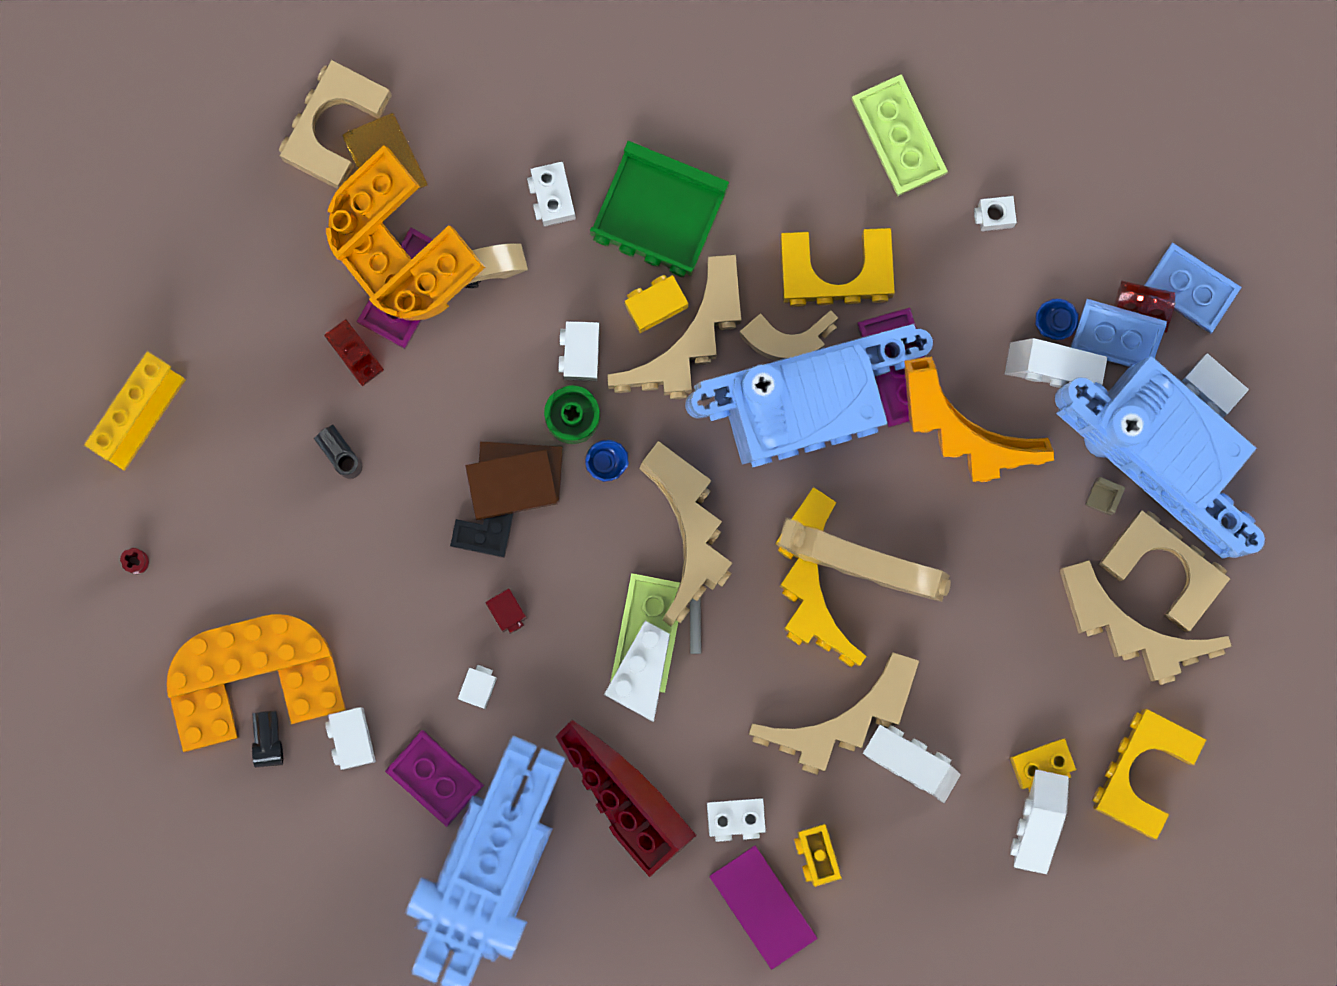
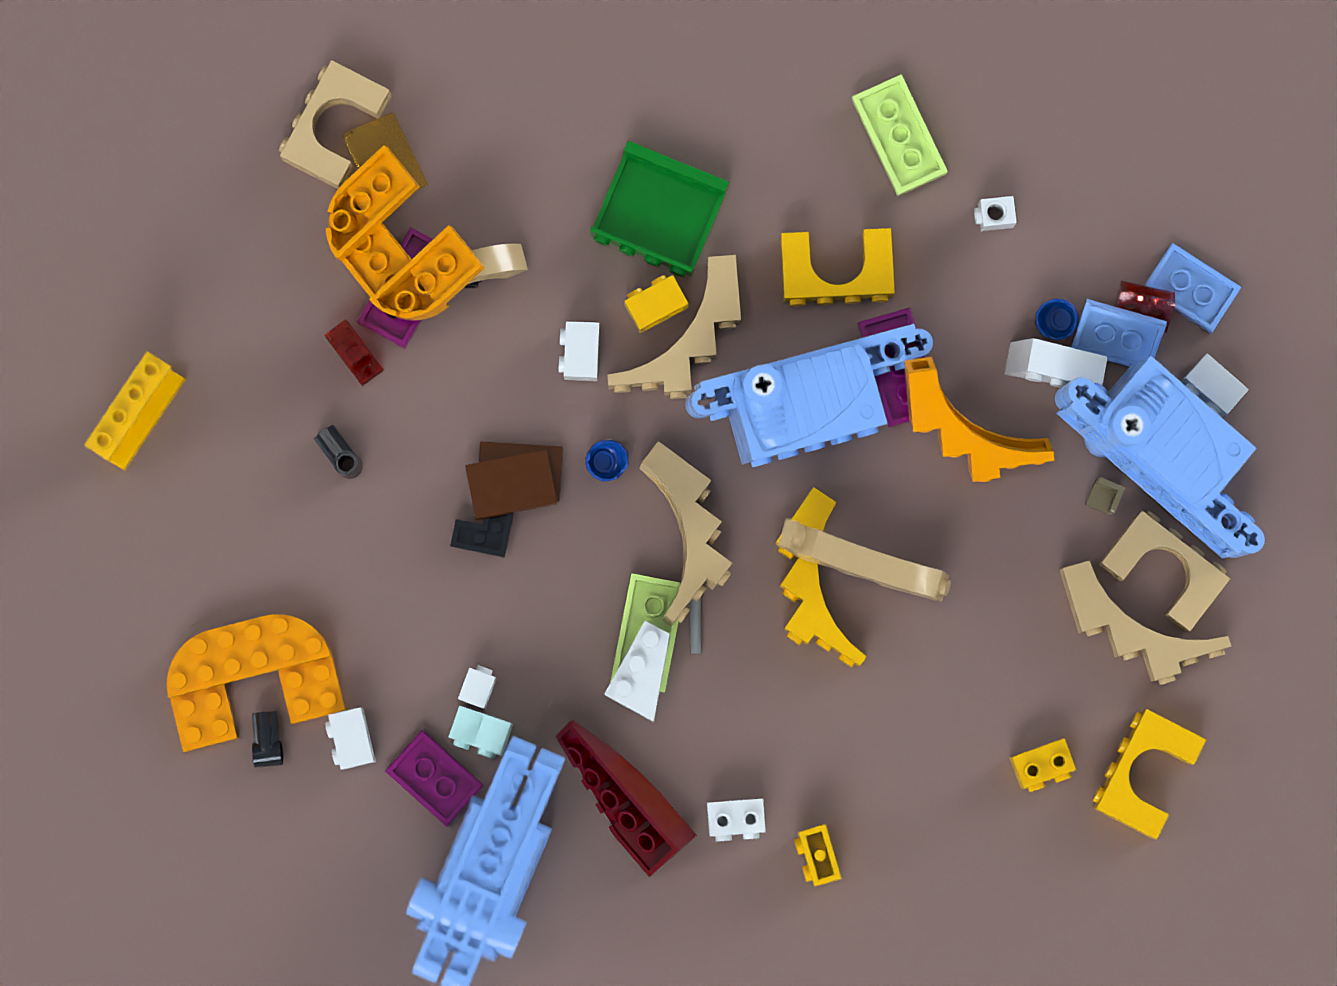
(142, 556): dark red bush -> none
(480, 731): none -> light aqua brick
(506, 611): dark red brick -> none
(552, 194): white brick -> none
(564, 401): green brick -> none
(763, 907): magenta tile -> none
(780, 346): tan arch -> none
(816, 742): tan arch -> none
(912, 762): white wedge -> none
(1042, 822): white wedge -> none

